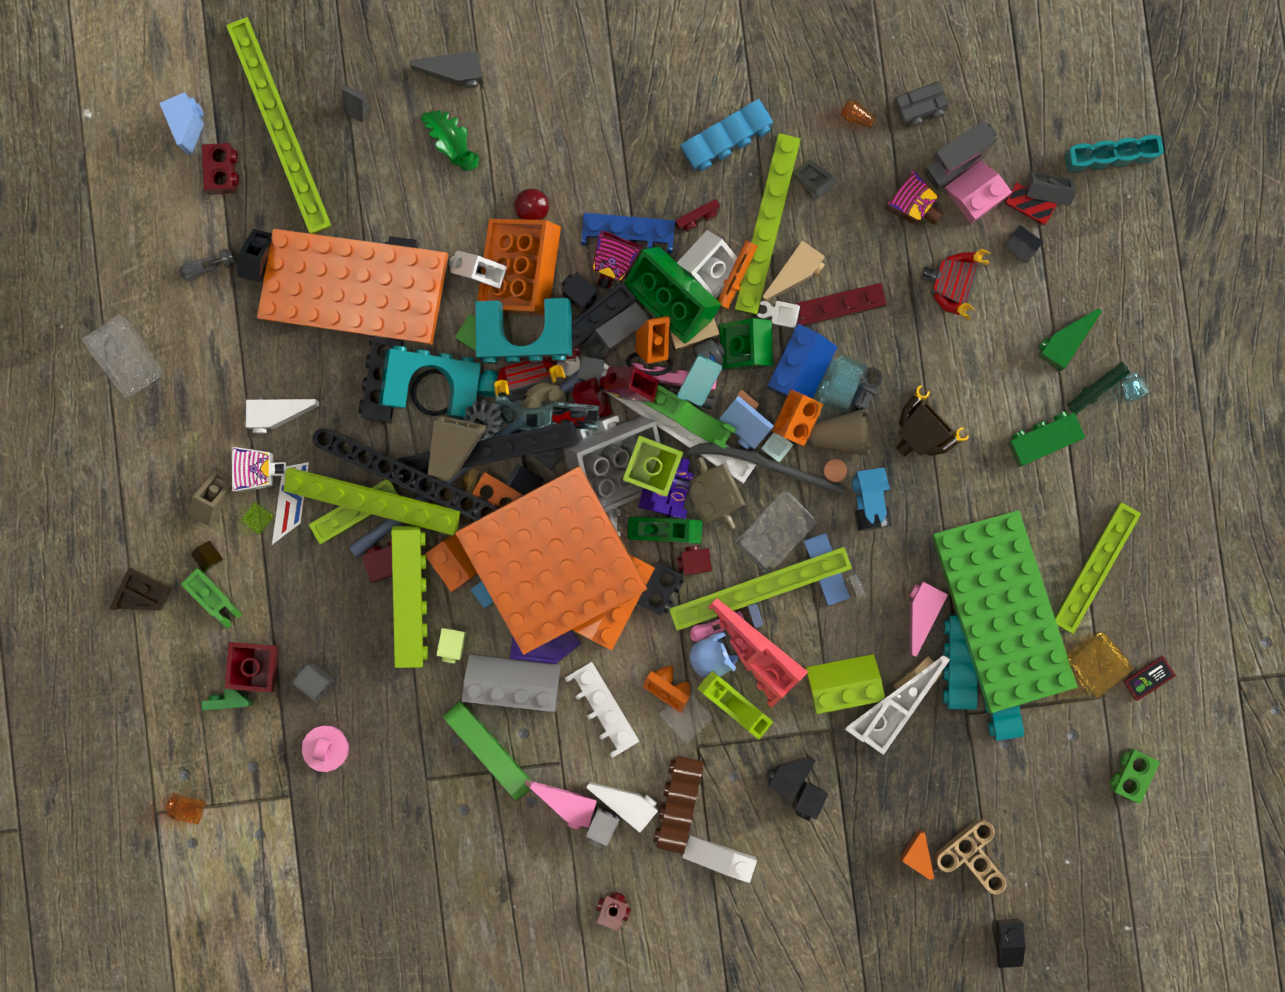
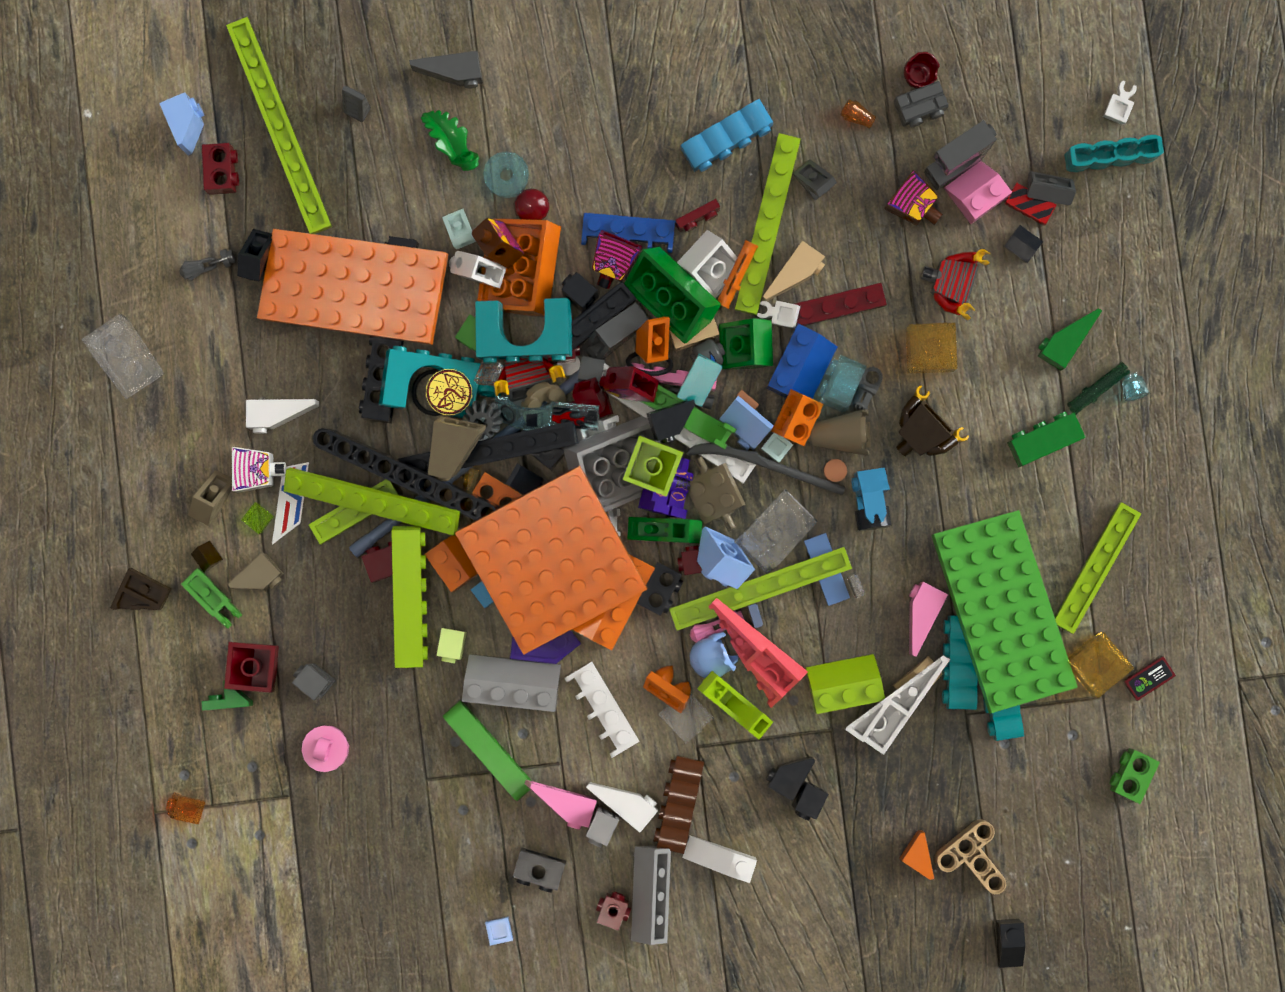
(259, 574): none -> dark tan slope
(448, 392): none -> tile
(459, 229): none -> light aqua slope
(488, 373): none -> clear tile
(492, 236): none -> reddish brown torso
(496, 165): none -> clear light blue tile
(499, 931): none -> light blue tile
(553, 870): none -> brick
(650, 895): none -> light grey brick
(670, 420): none -> black slope
(723, 559): none -> light blue slope
(921, 70): none -> dark red hair
(931, 348): none -> clear yellow brick
(1119, 106): none -> white plate

